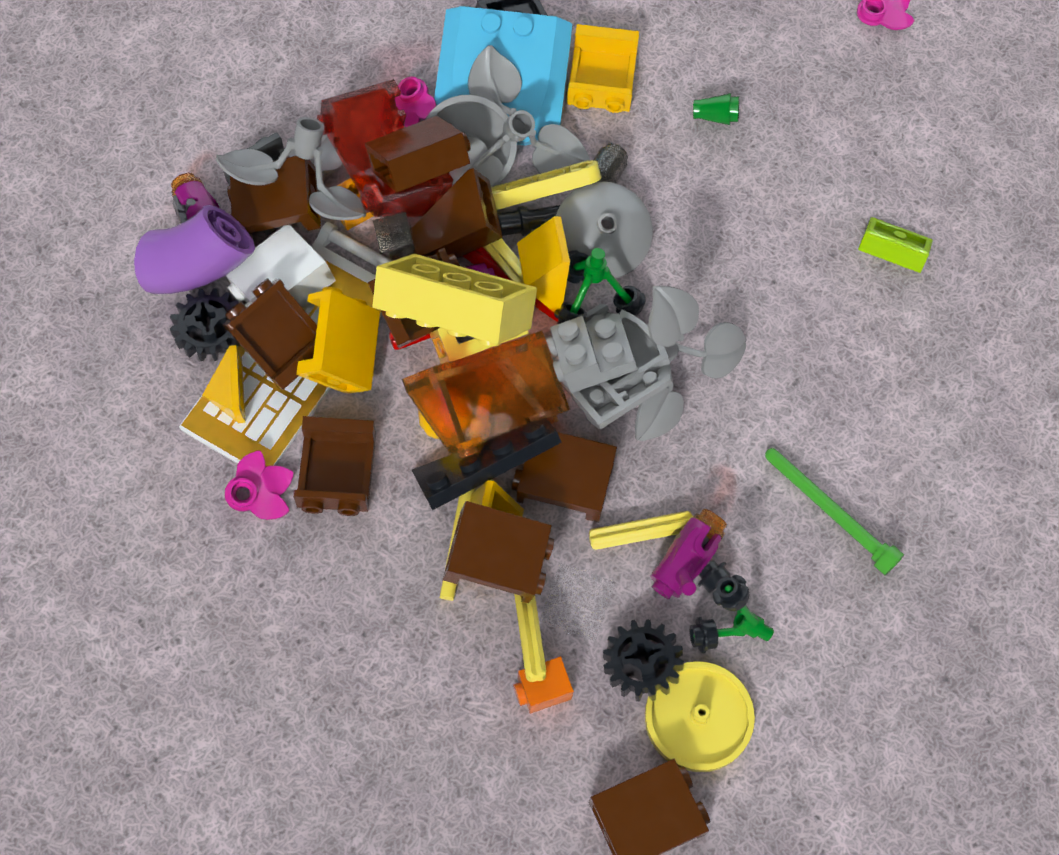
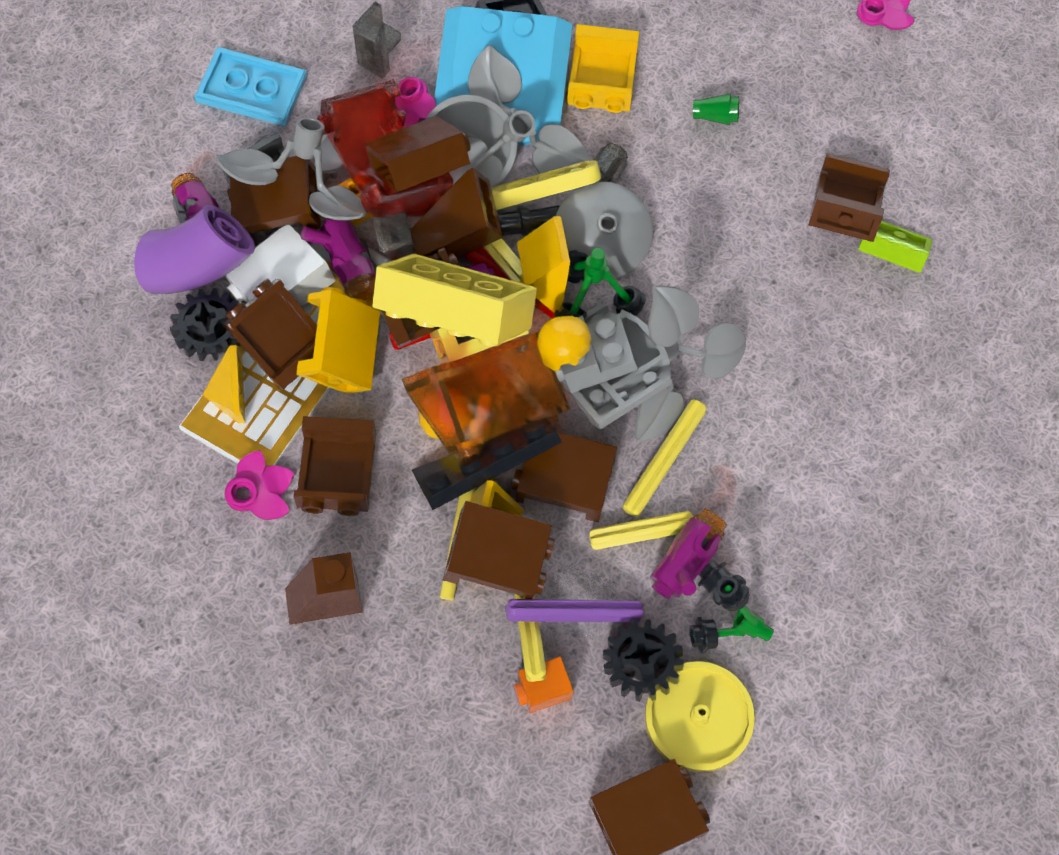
(251, 86): none -> medium azure tile
(324, 590): none -> reddish brown slope
(348, 255): none -> magenta piece
(374, 41): none -> clear smoke panel
(563, 341): none -> yellow hair
(573, 610): none -> medium lavender axle
(664, 458): none -> light yellow axle
(849, 197): none -> reddish brown panel
(883, 555): bright green piece -> none

